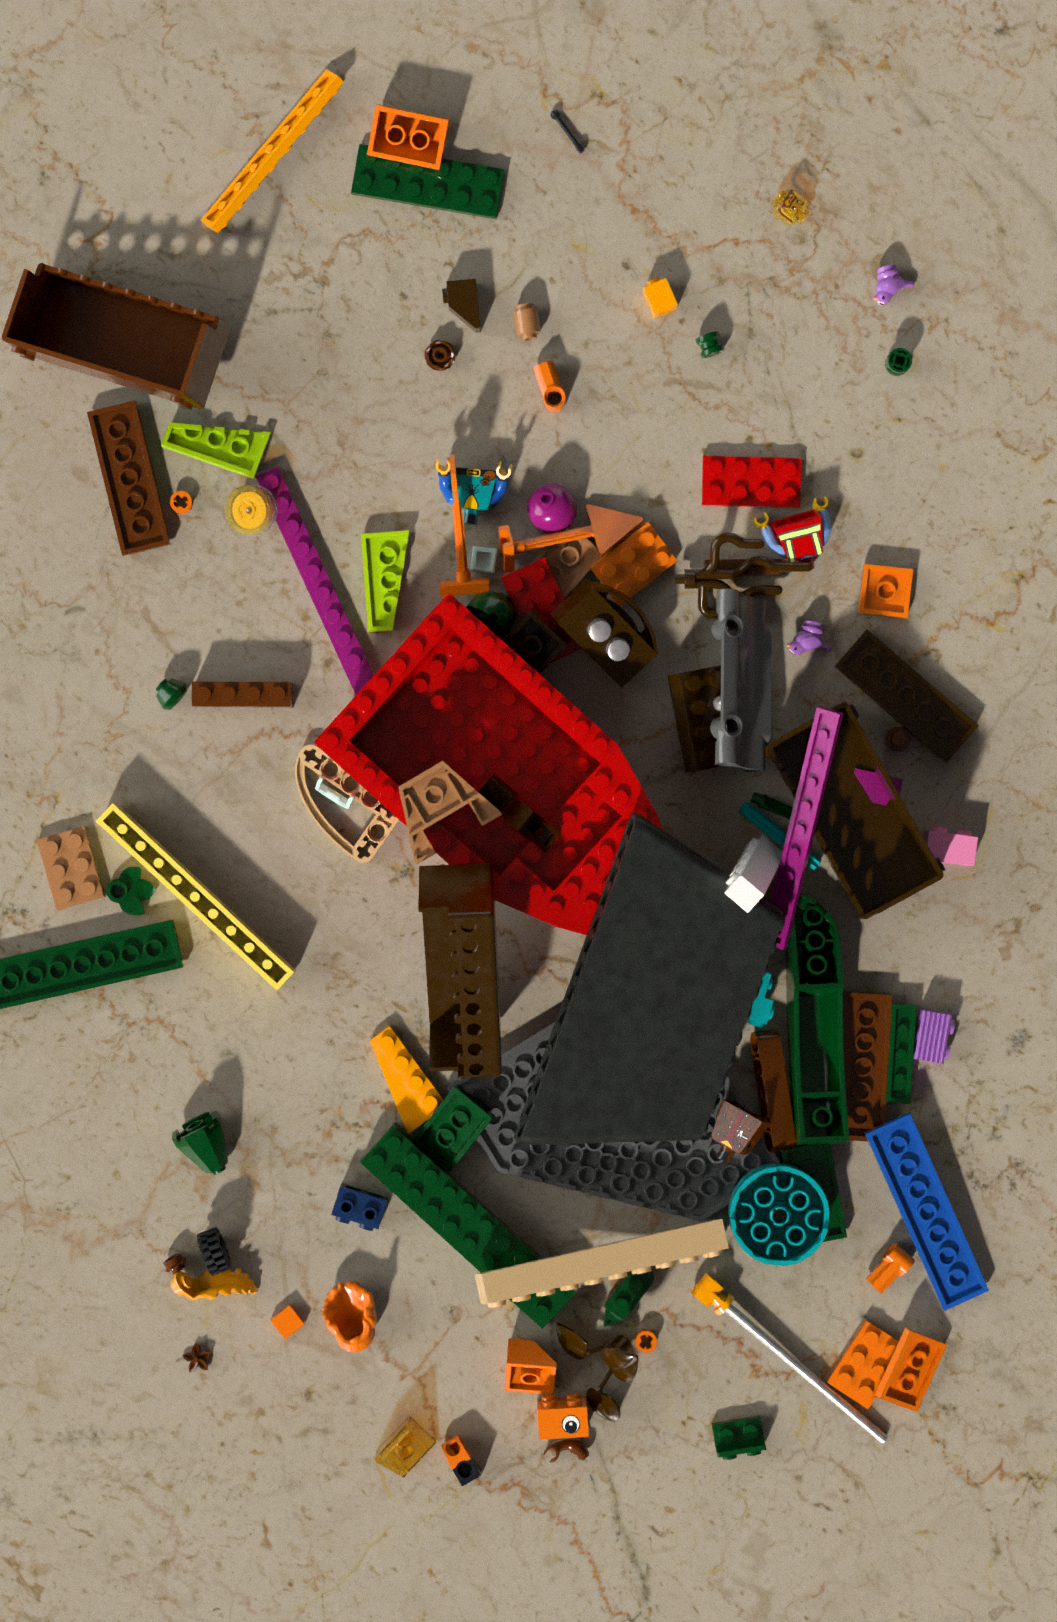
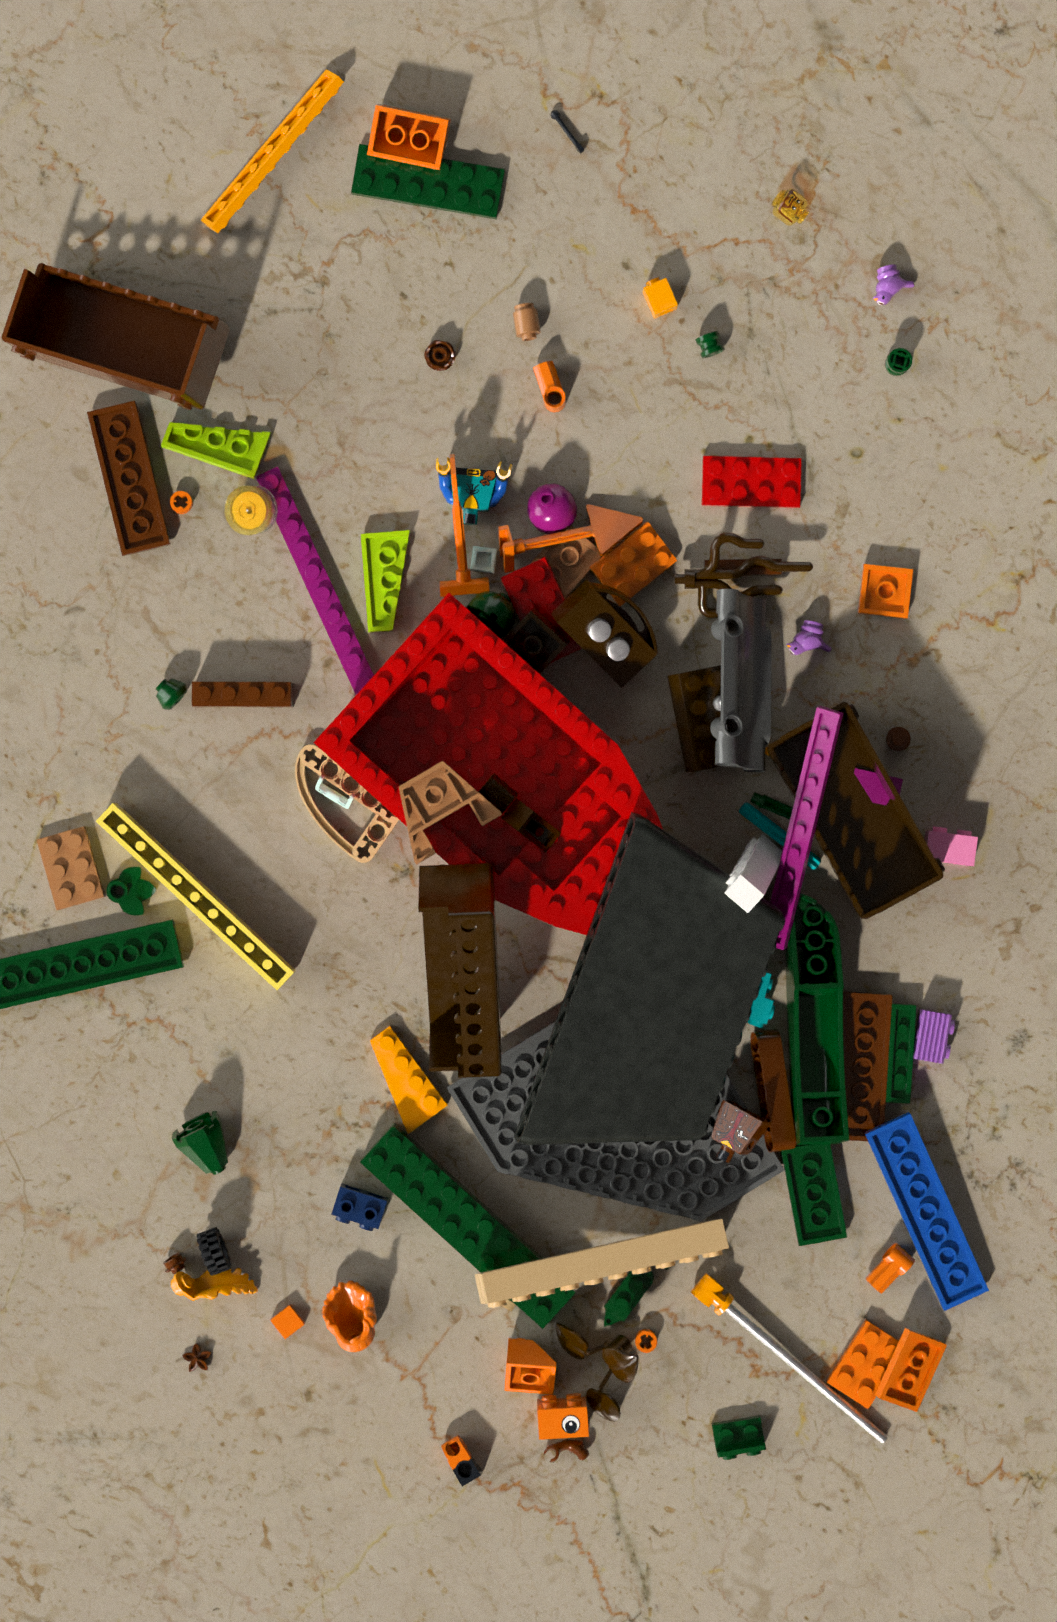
(404, 1447): clear yellow slope -> none
(453, 1127): dark green plate -> none
(463, 301): dark brown slope -> none
(775, 1188): teal brick -> none
(798, 535): torso -> none
(906, 696): dark brown plate -> none

